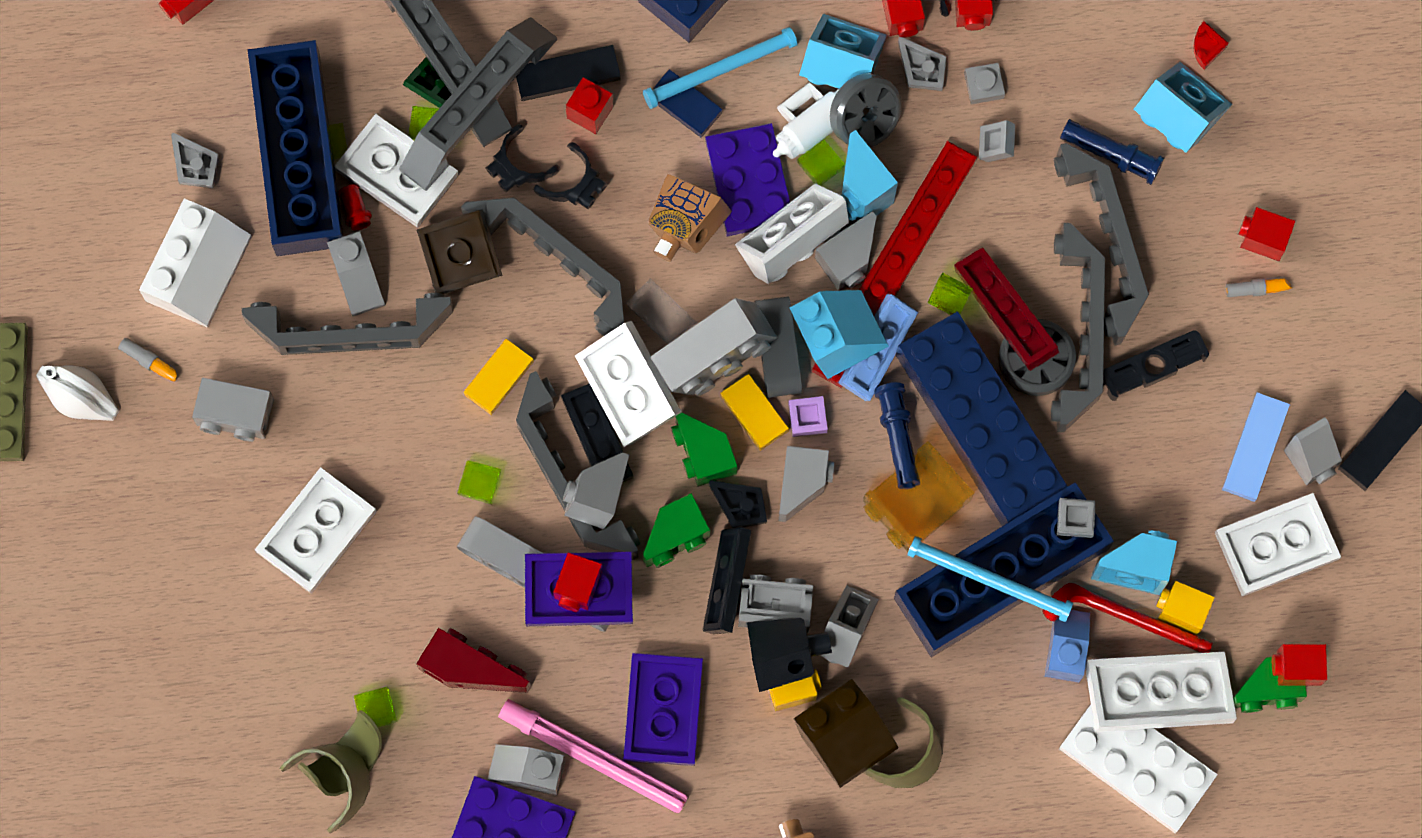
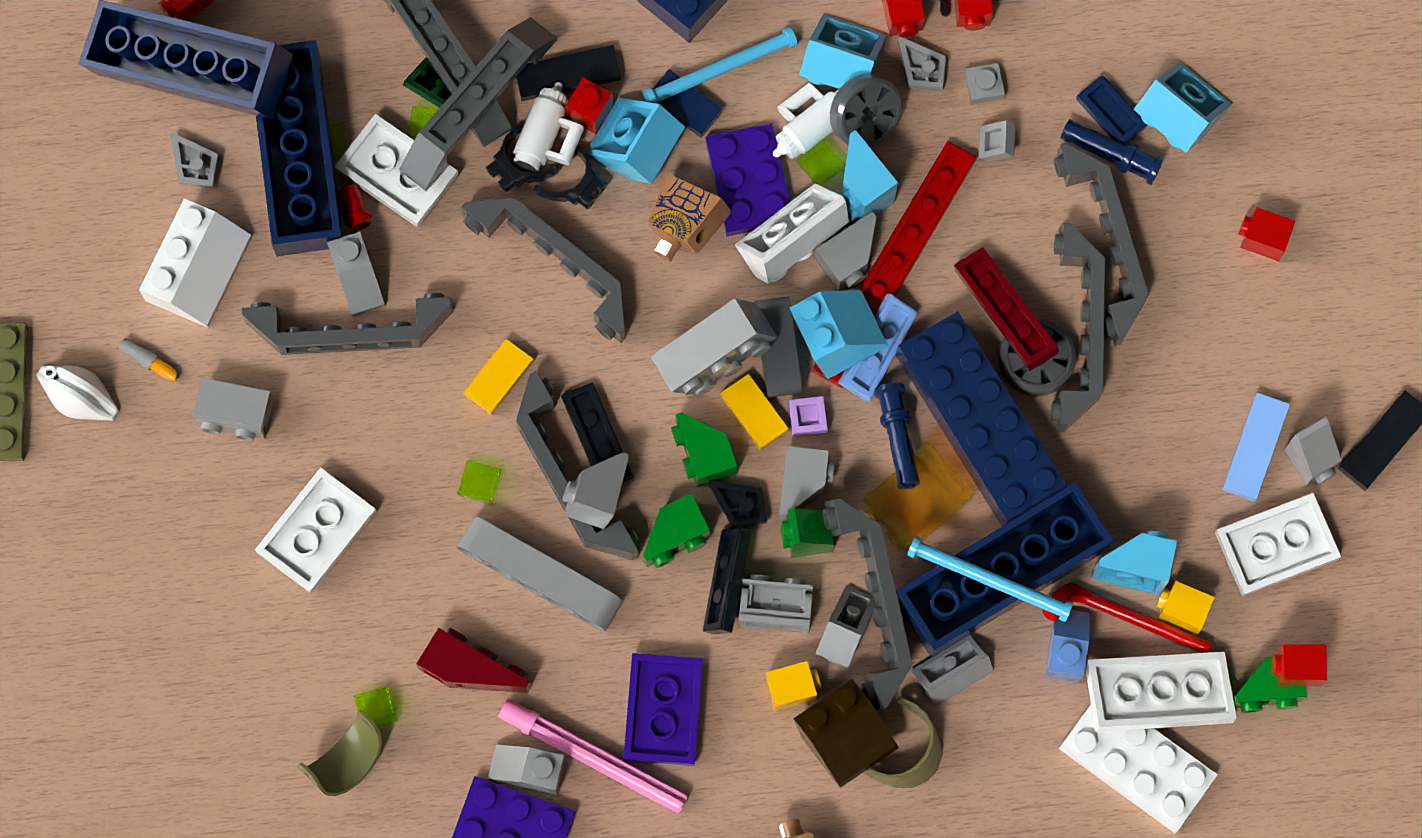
(186, 59): none -> dark blue brick
(353, 768): olive piece -> none
(459, 252): dark brown tile -> none
(541, 131): none -> white piece
(577, 582): red brick -> none
(611, 601): dark purple plate -> none
(627, 383): white plate -> none
(635, 139): none -> medium azure slope
(660, 312): clear tile -> none
(784, 651): black torso -> none
(805, 533): none -> green slope
(883, 684): none -> dark grey slope
(949, 295): clear neon green tile -> none
(953, 670): none -> light grey slope
(1076, 517): light grey tile -> none
(1111, 111): none -> dark blue tile
(1174, 354): black piece -> none
(1208, 45): red tile -> none
(1257, 287): light grey piece -> none

